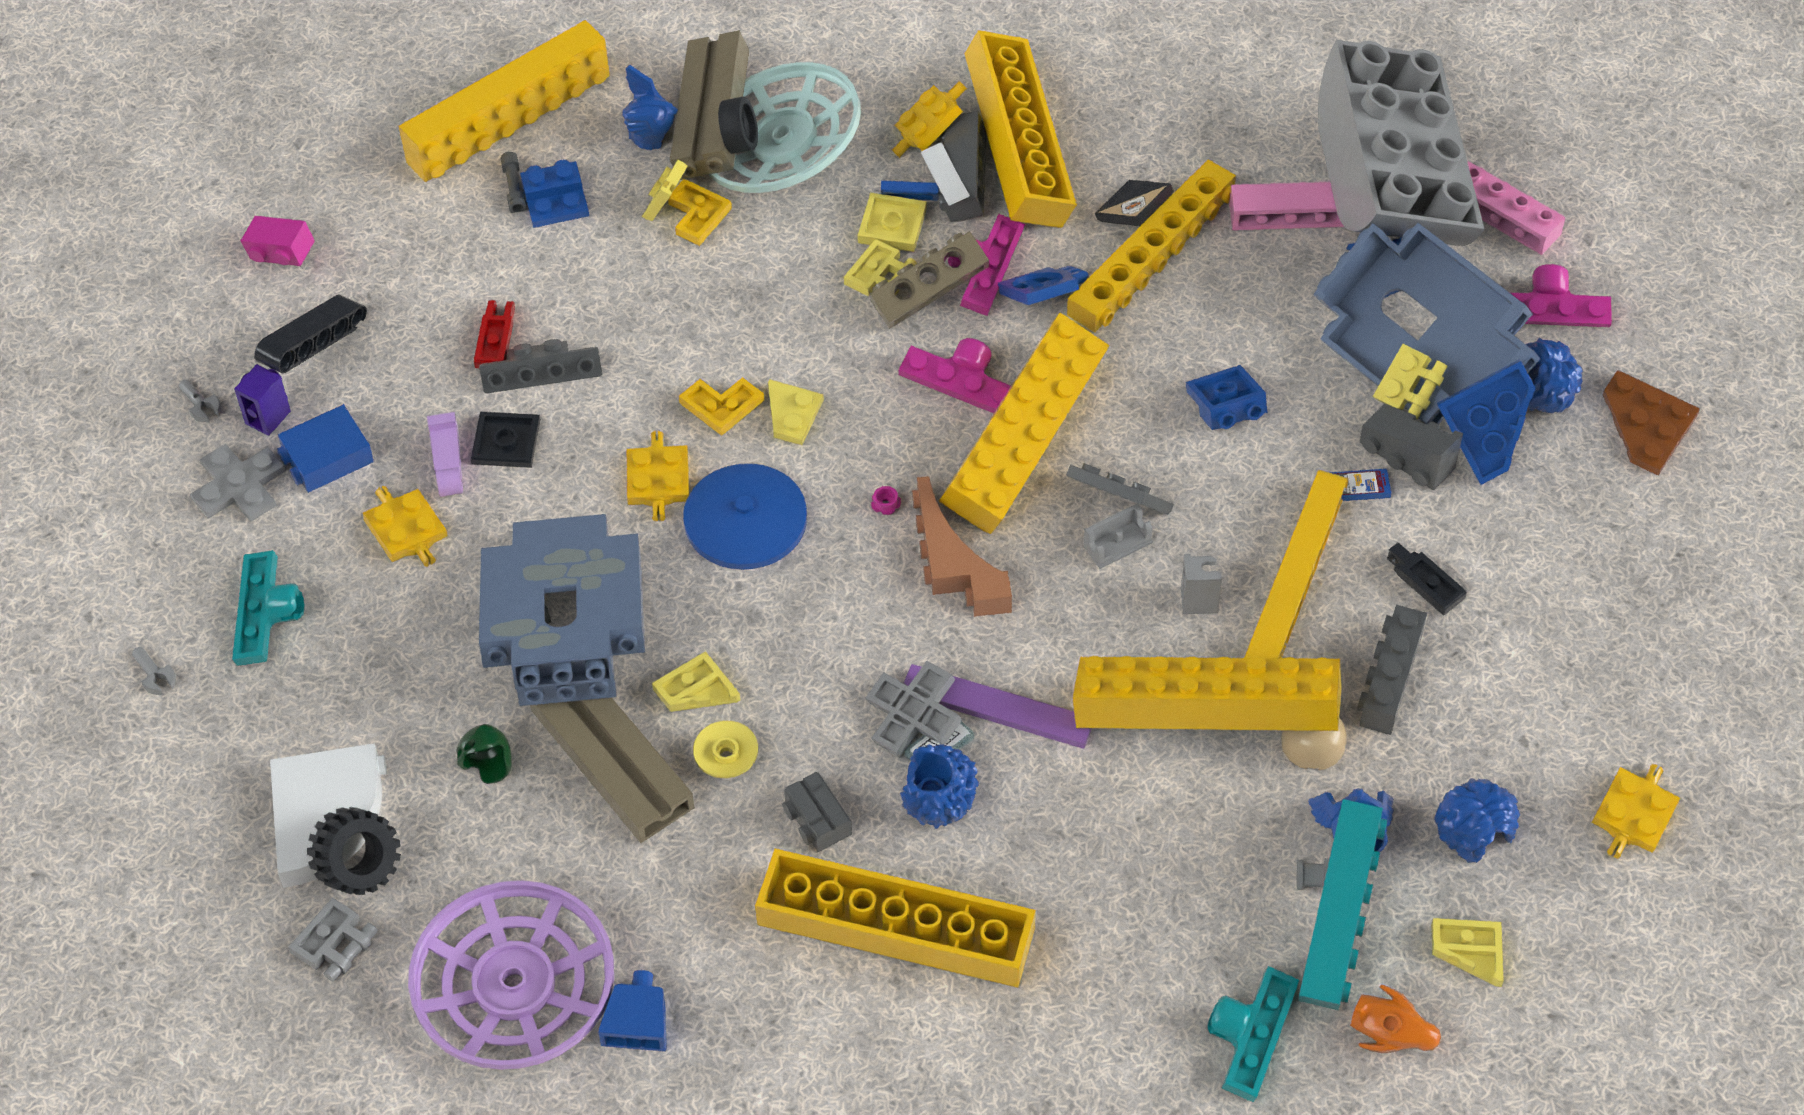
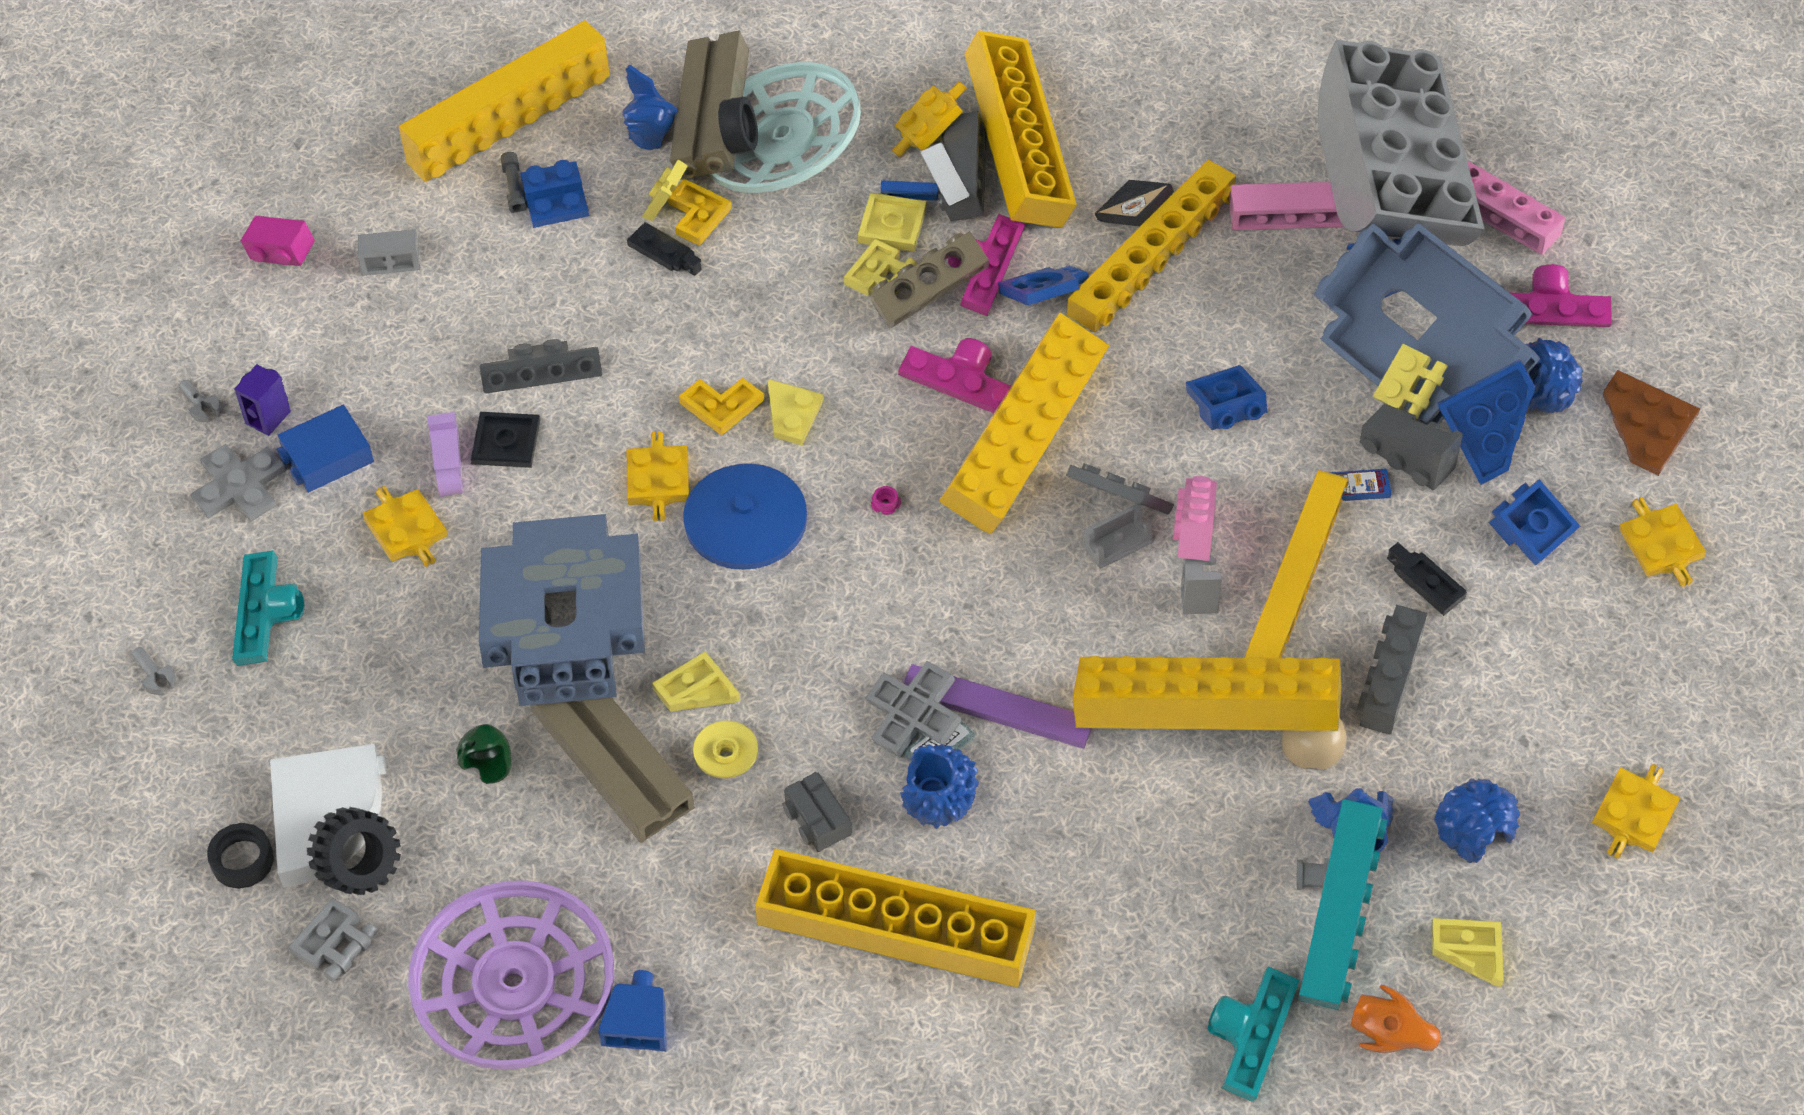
(242, 877): none -> black tyre
(310, 334): black beam -> none
(388, 252): none -> light grey hinge
(494, 334): red hinge -> none
(664, 249): none -> black hinge
(953, 564): nougat arch -> none
(1195, 518): none -> bright pink brick
(1533, 521): none -> blue plate
(1662, 541): none -> yellow plate

